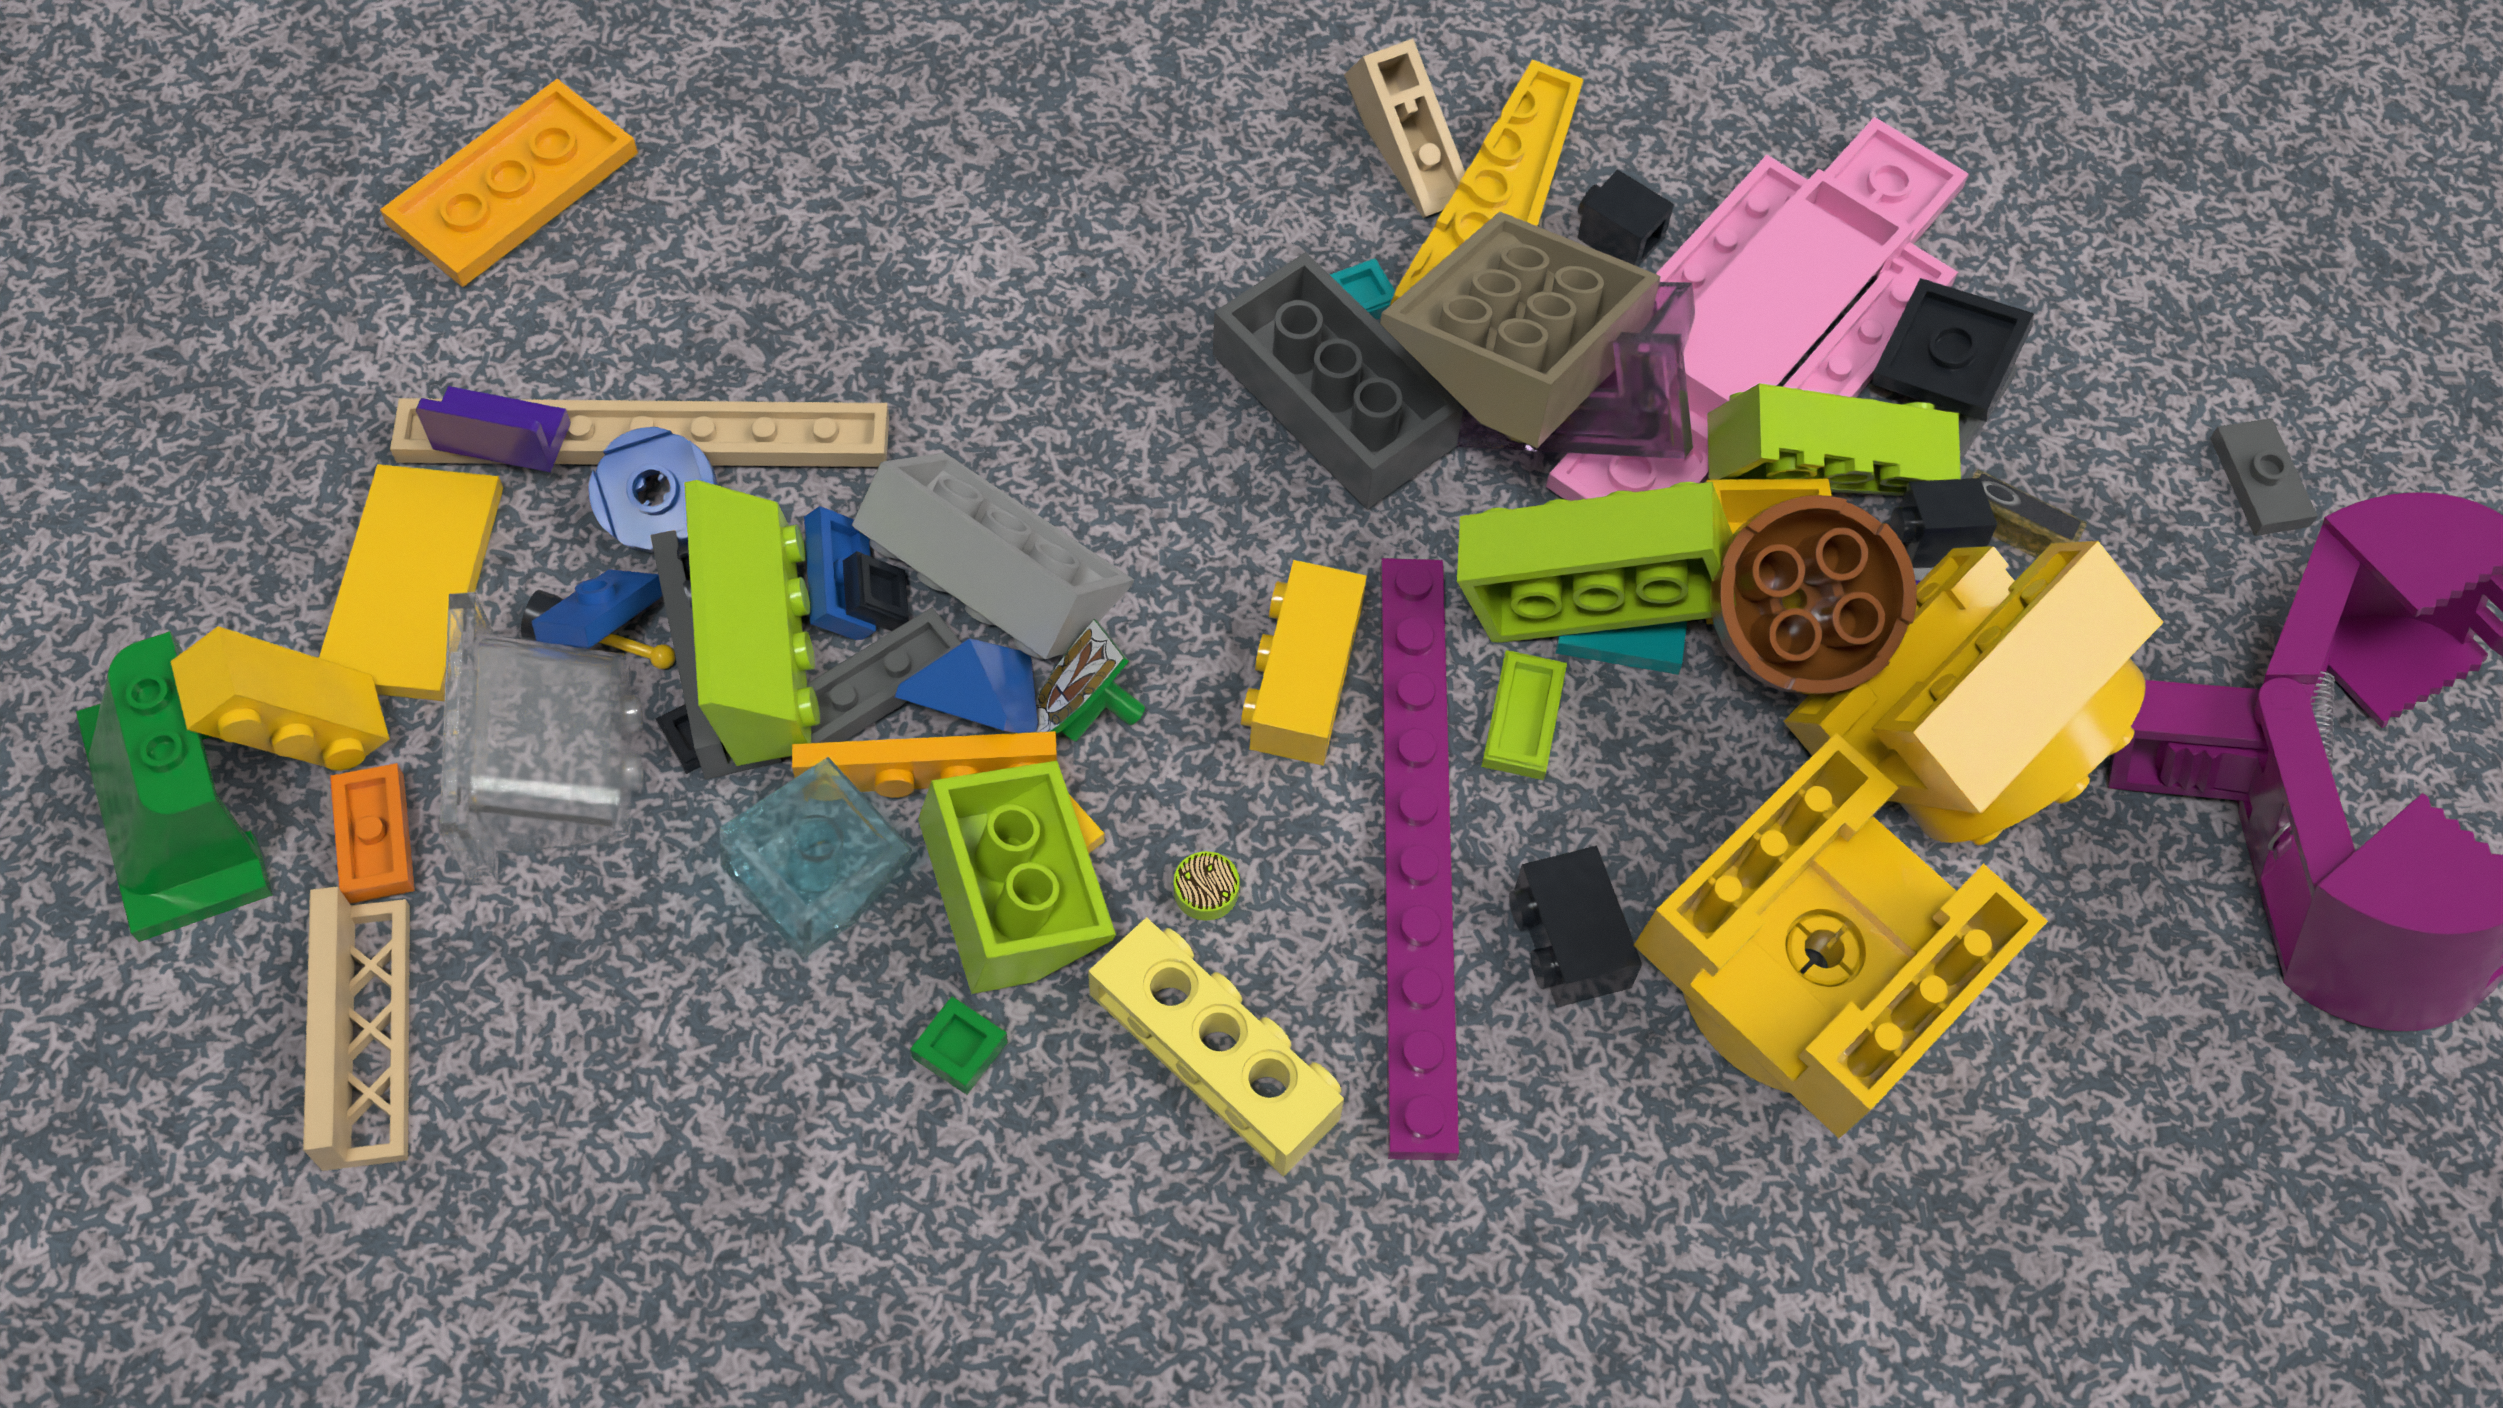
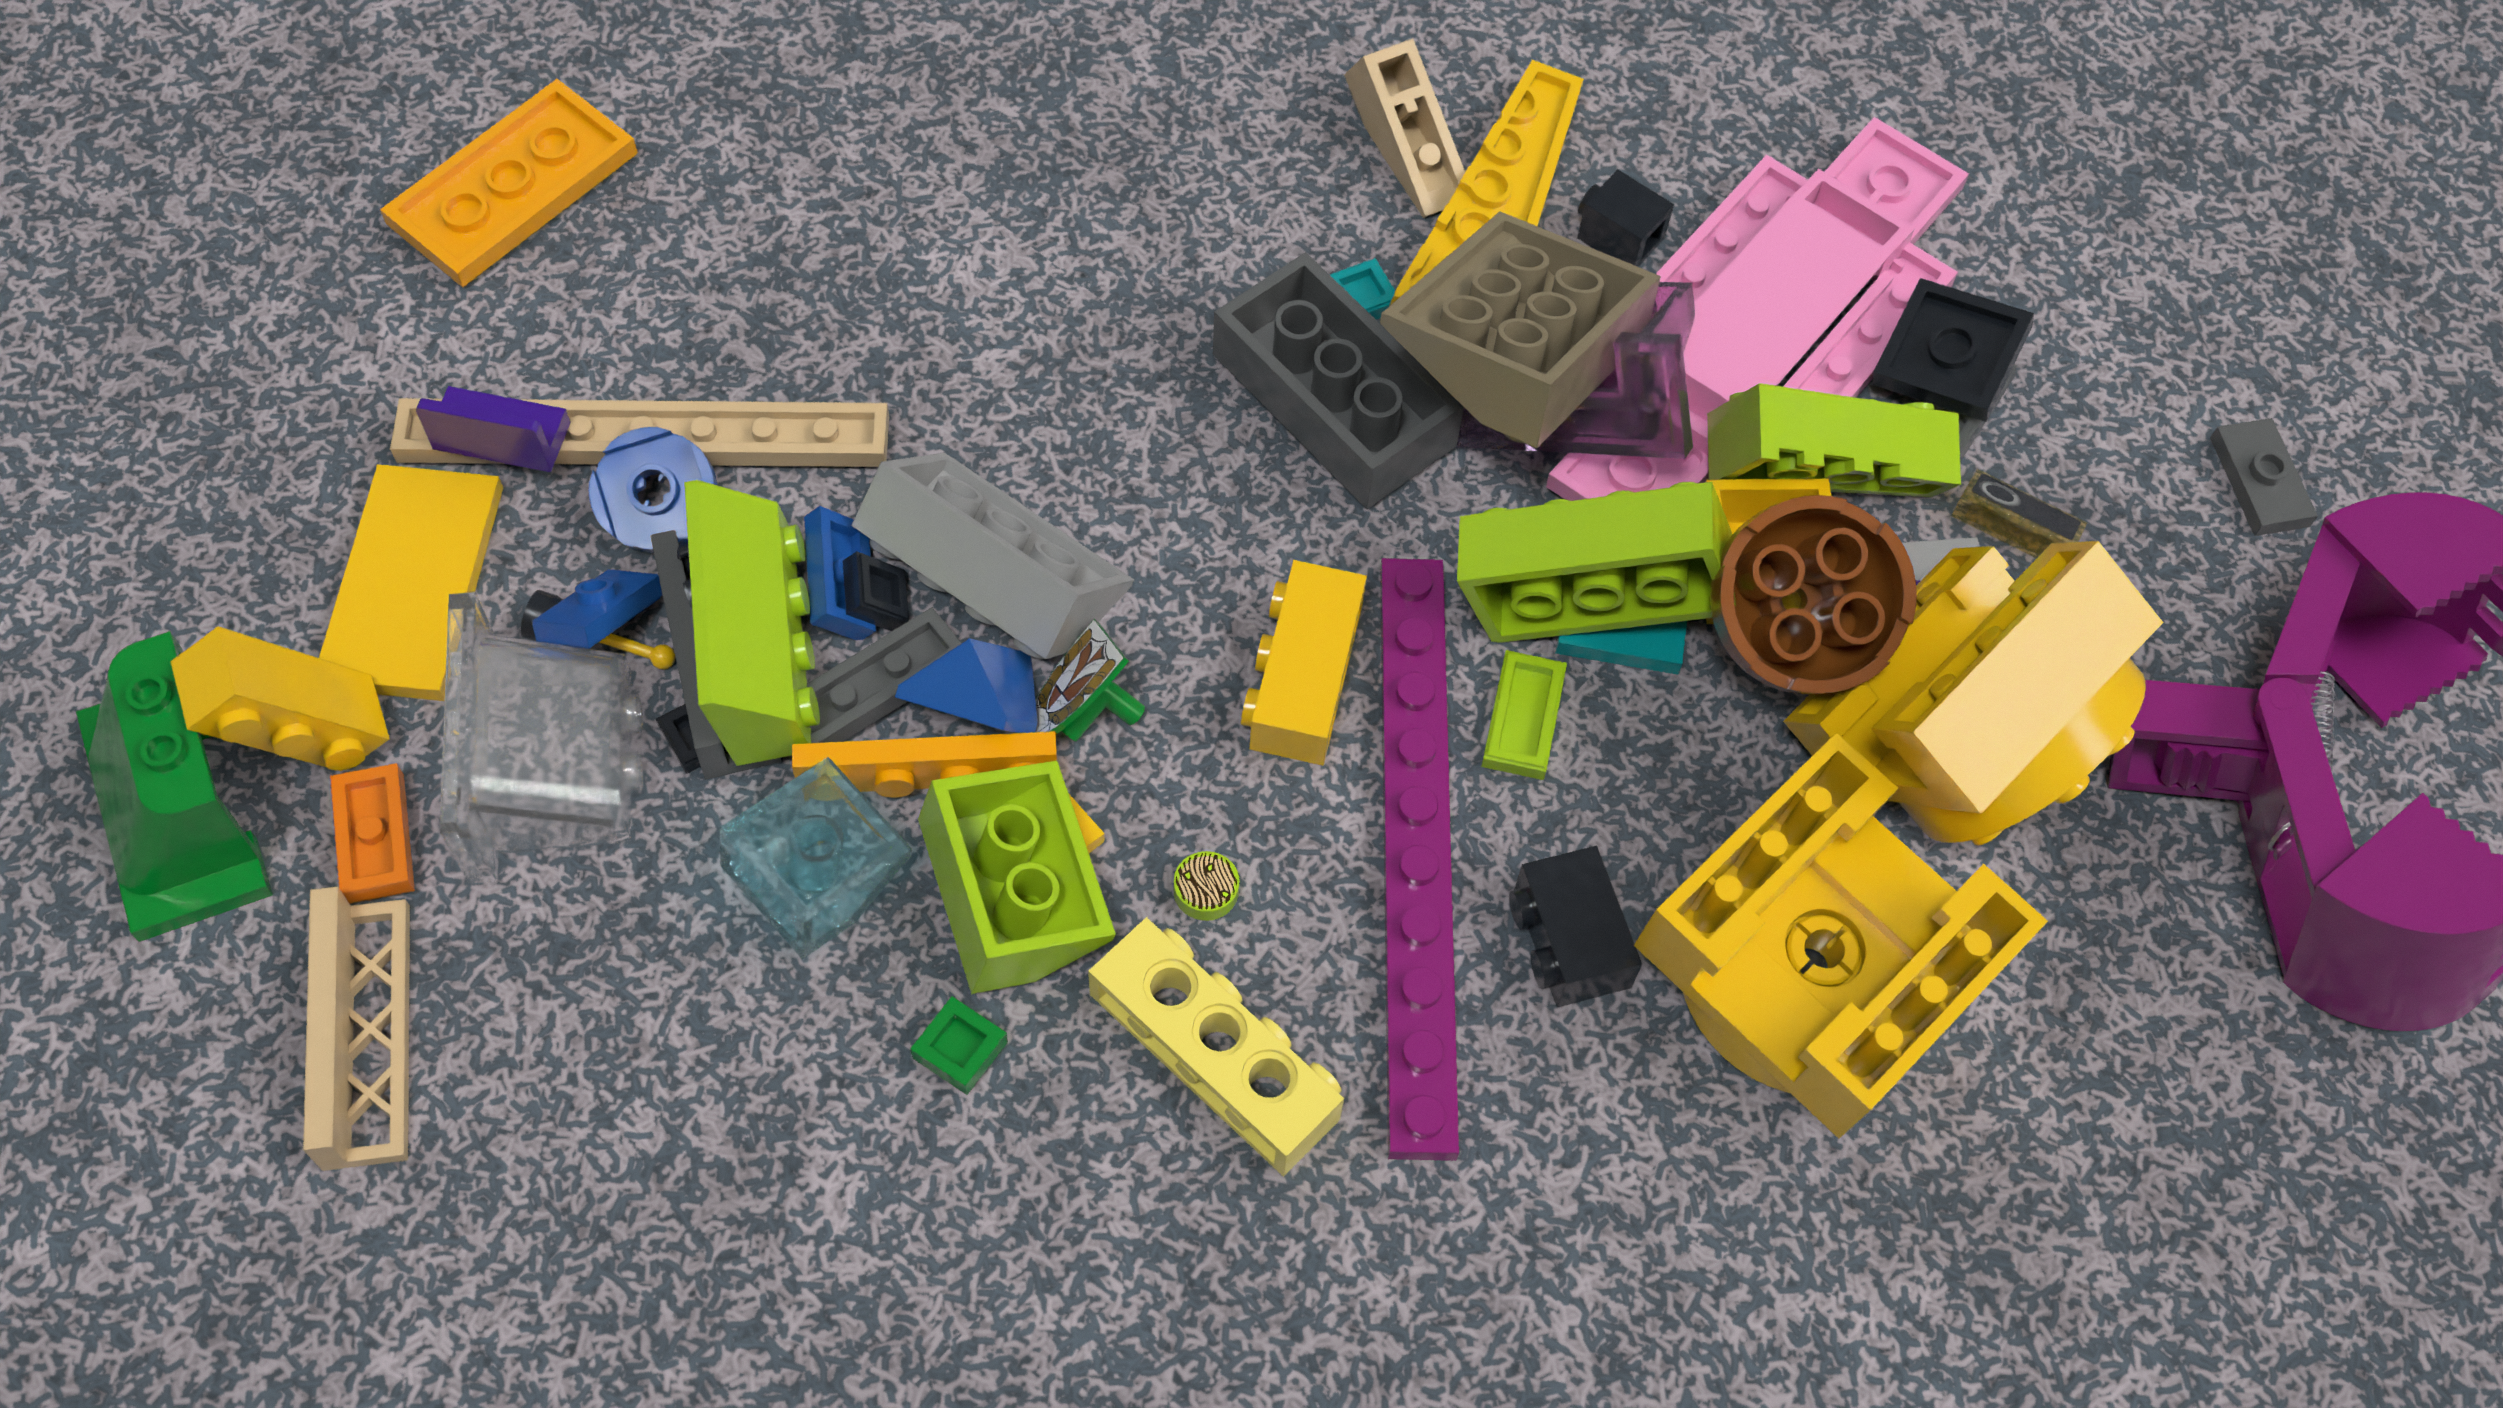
(1942, 517): black brick -> none

